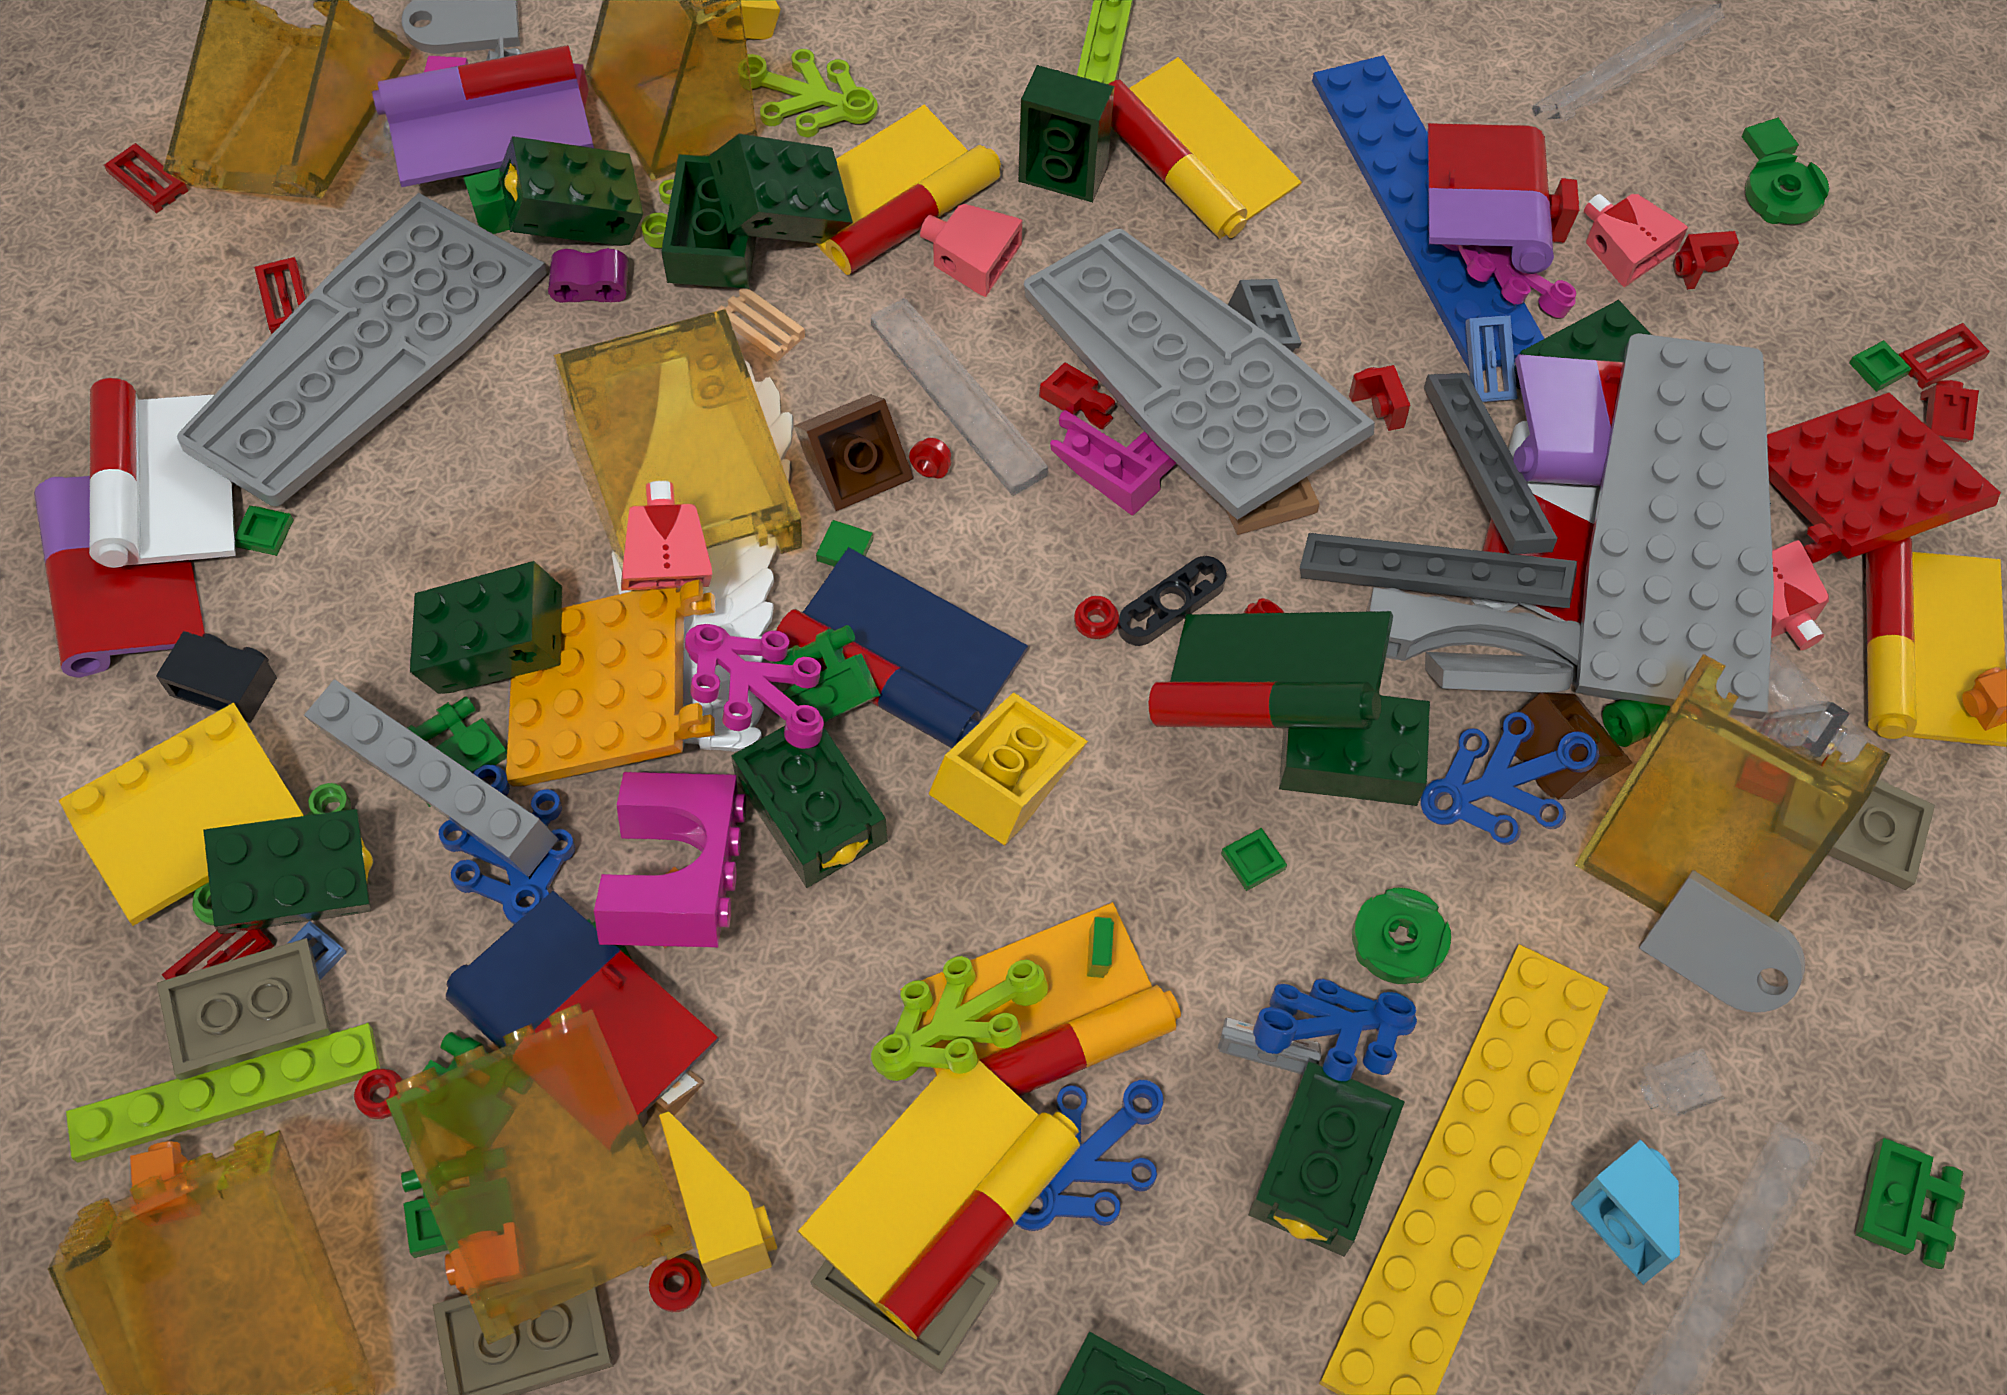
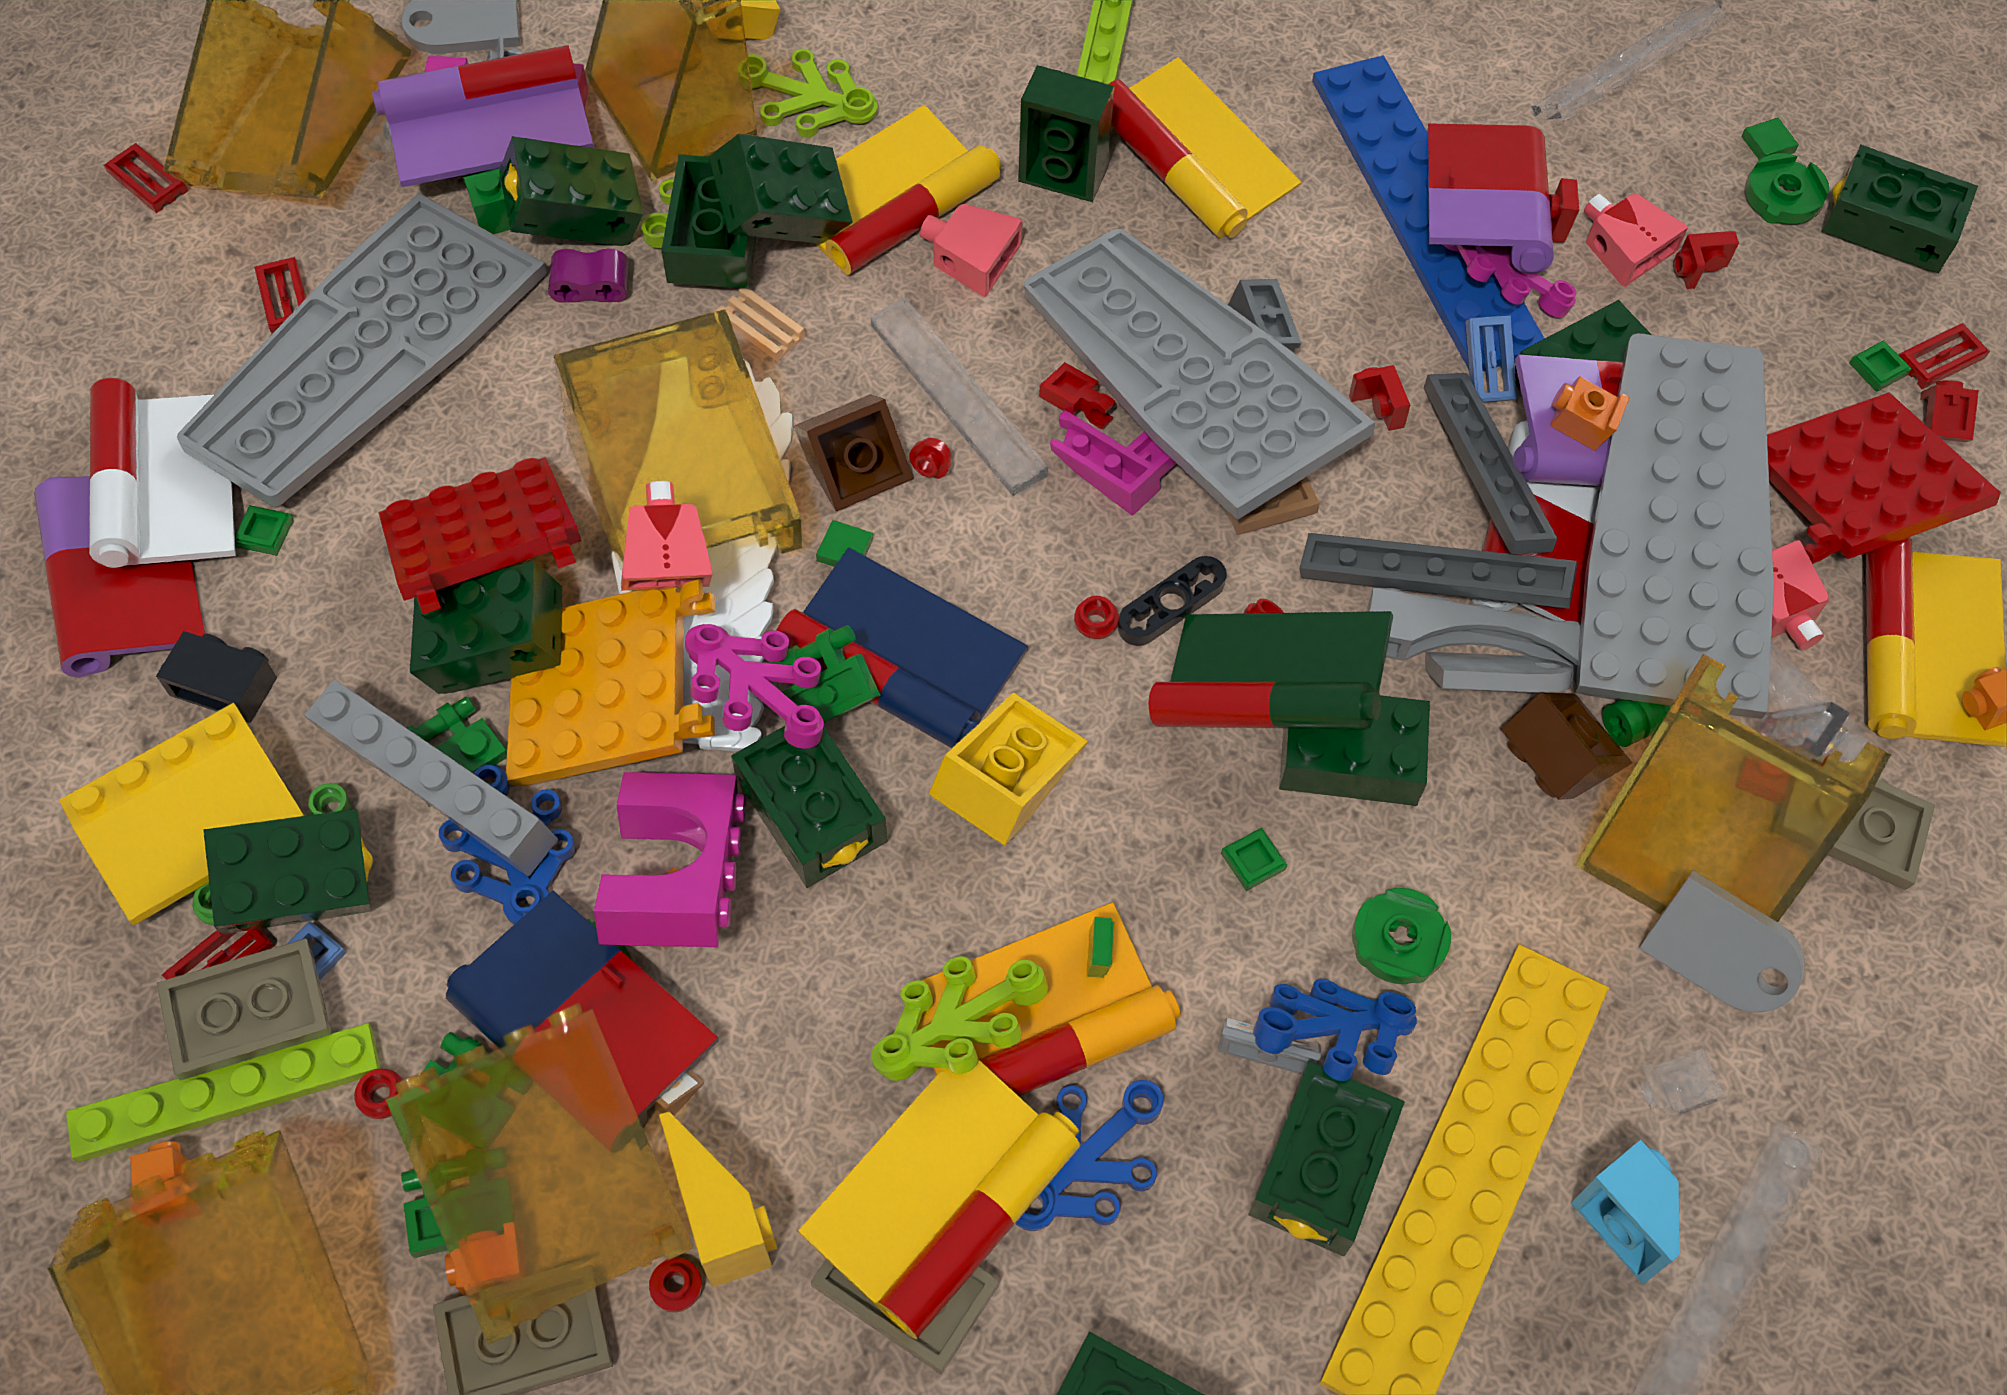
(477, 529): none -> red plate
(1501, 781): blue plant -> none
(1587, 412): none -> orange brick
(1895, 1201): green plate -> none
(1900, 208): none -> dark green piece

